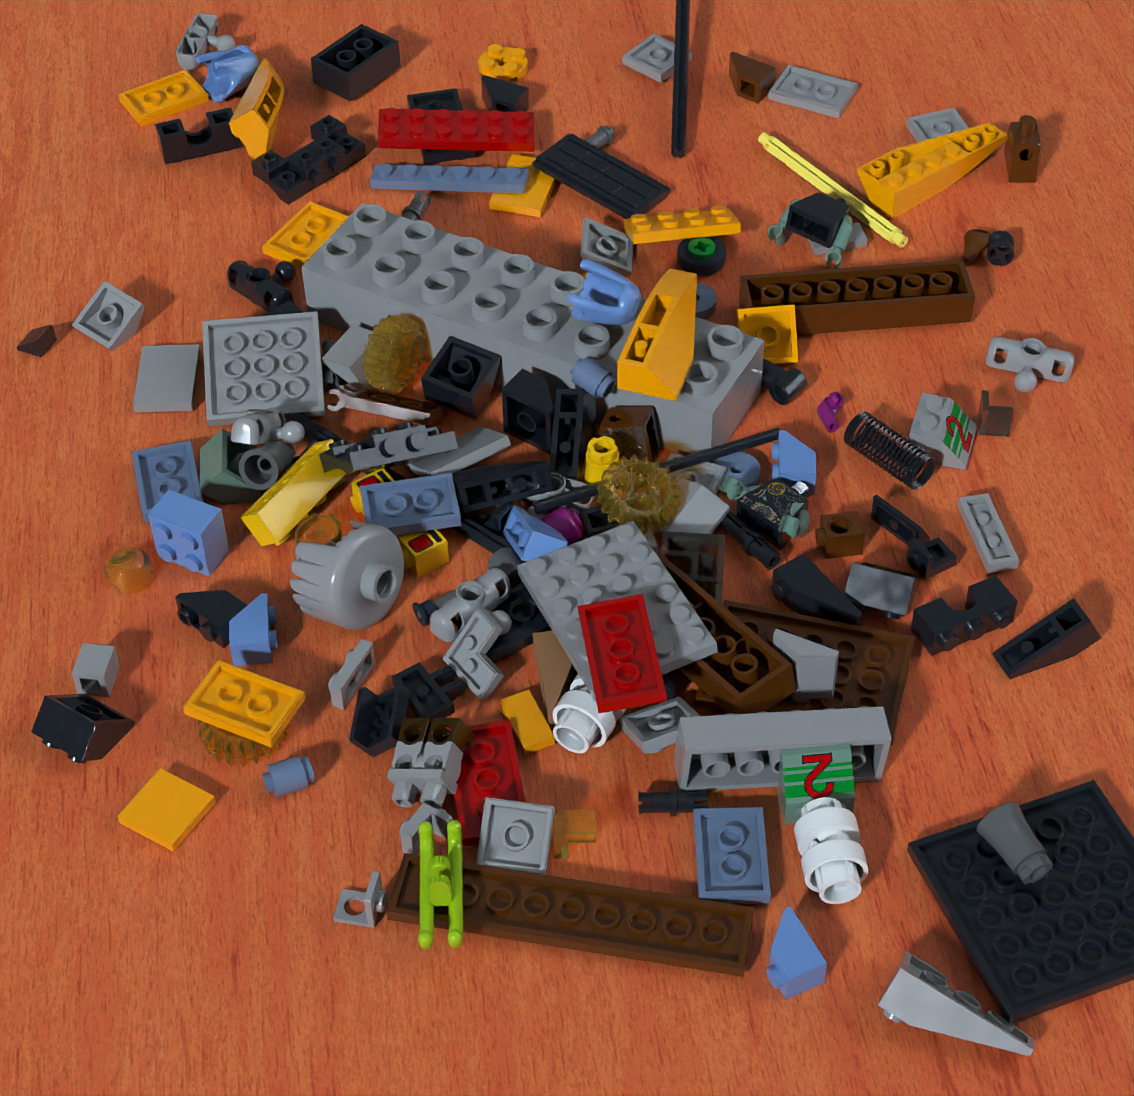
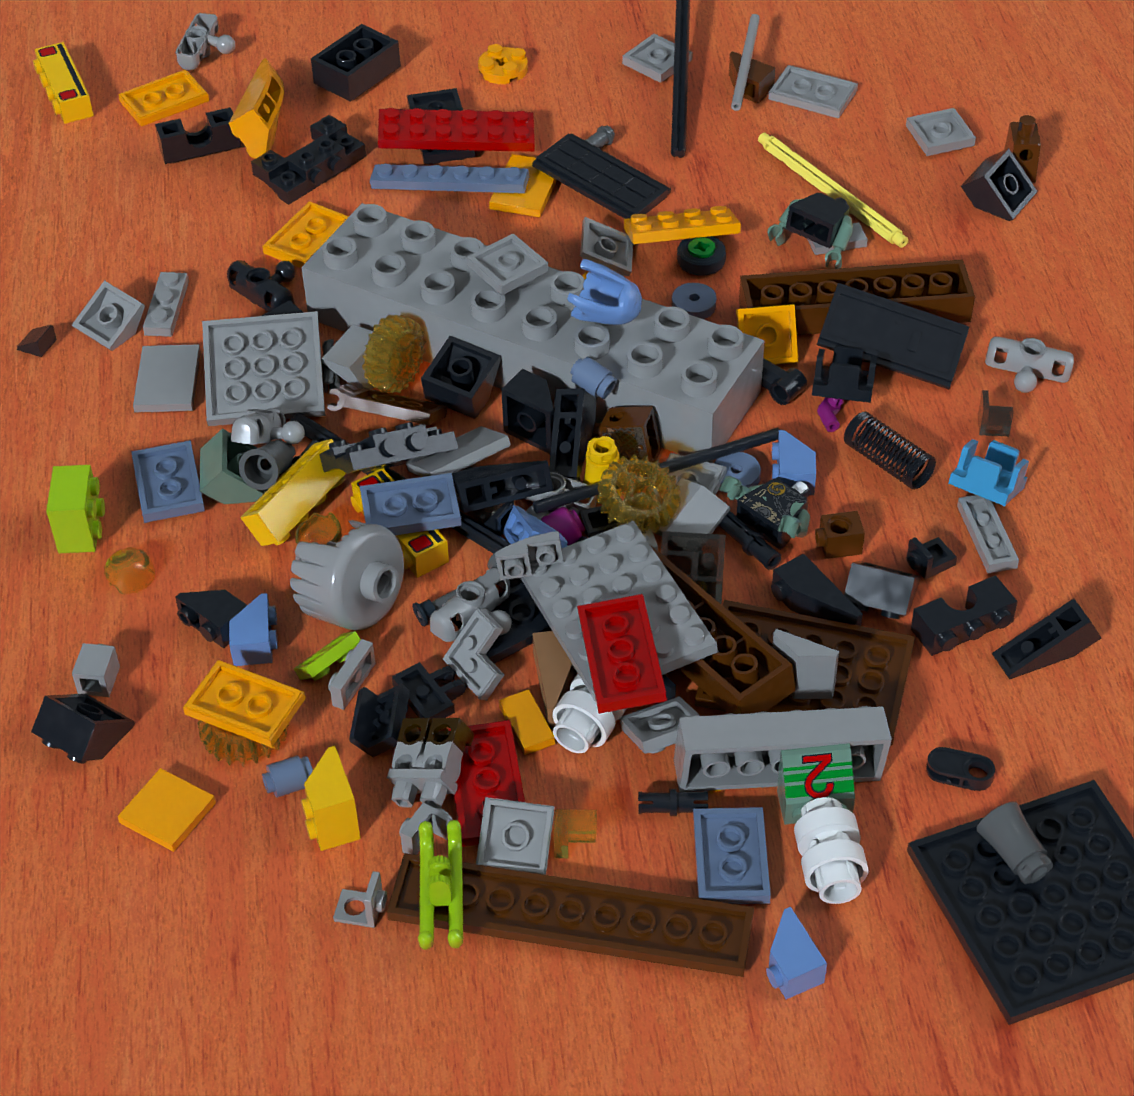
(62, 83): none -> yellow brick
(75, 509): none -> lime brick
(166, 304): none -> light grey plate
(189, 532): medium blue brick -> none
(228, 71): medium blue hair -> none
(330, 804): none -> yellow slope
(336, 650): none -> lime plate
(416, 207): dark grey pin -> none
(504, 95): black slope -> none
(507, 264): none -> light grey plate
(519, 557): none -> light grey slope
(661, 339): light orange wedge -> none
(745, 62): none -> light grey piece
(845, 375): none -> black panel
(896, 522): black slope -> none
(897, 334): none -> black piece
(924, 1000): light grey wedge -> none
(926, 167): light orange wedge -> none
(943, 431): light grey slope -> none
(953, 767): none -> black piece
(974, 243): reddish brown animal -> none
(993, 477): none -> dark azure panel
(999, 186): none -> black slope
(1000, 255): black wheel -> none

